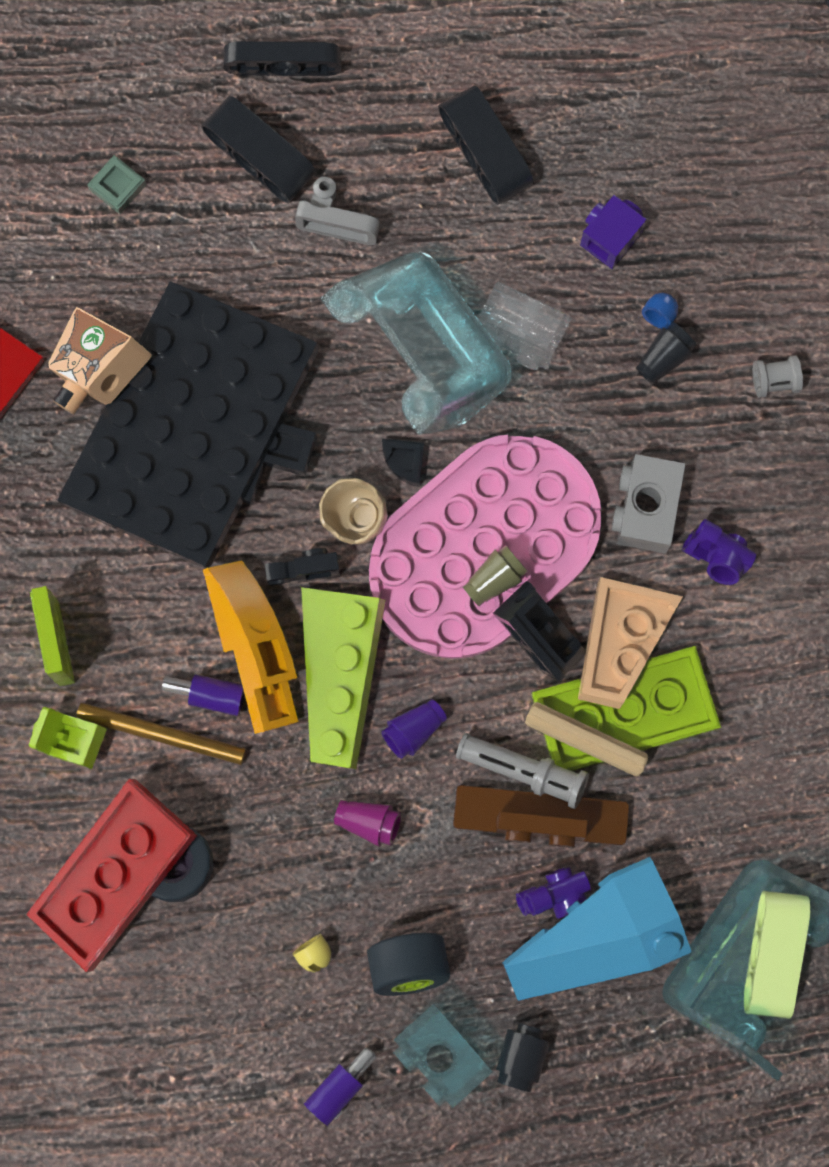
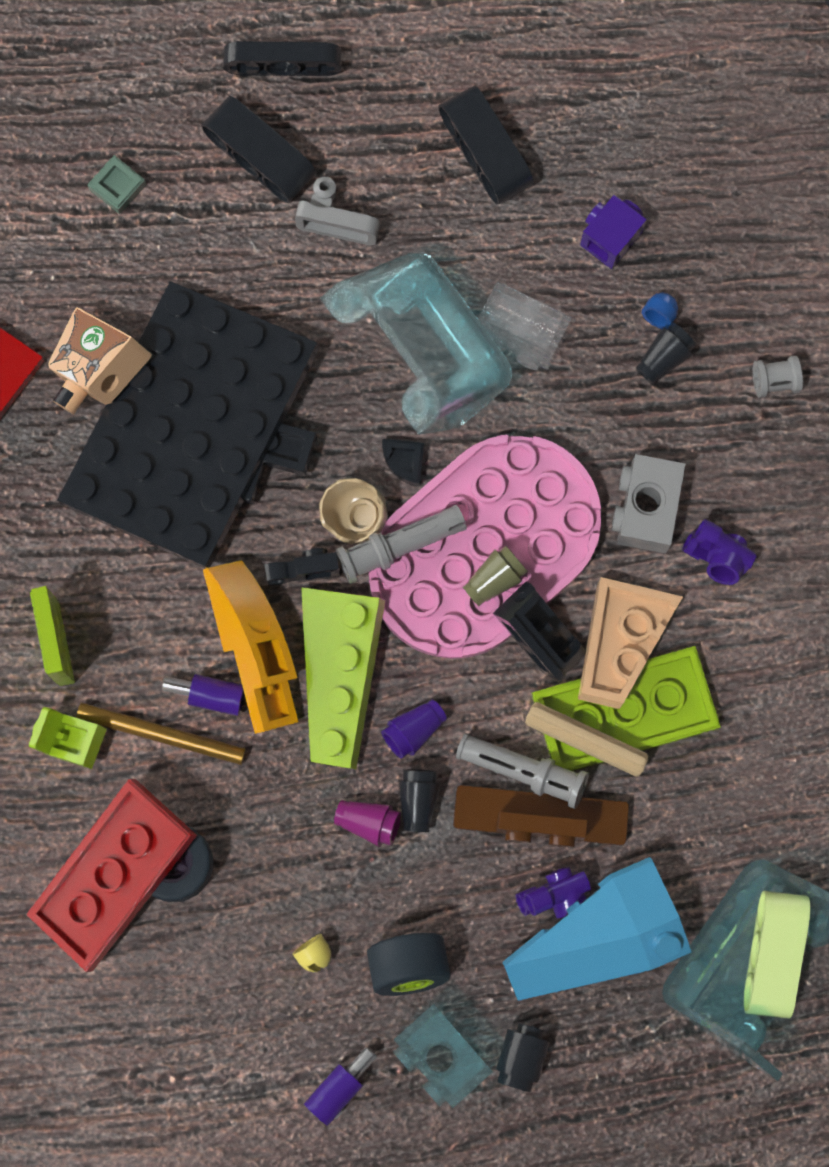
(383, 549): none -> light grey pin
(418, 798): none -> black cone

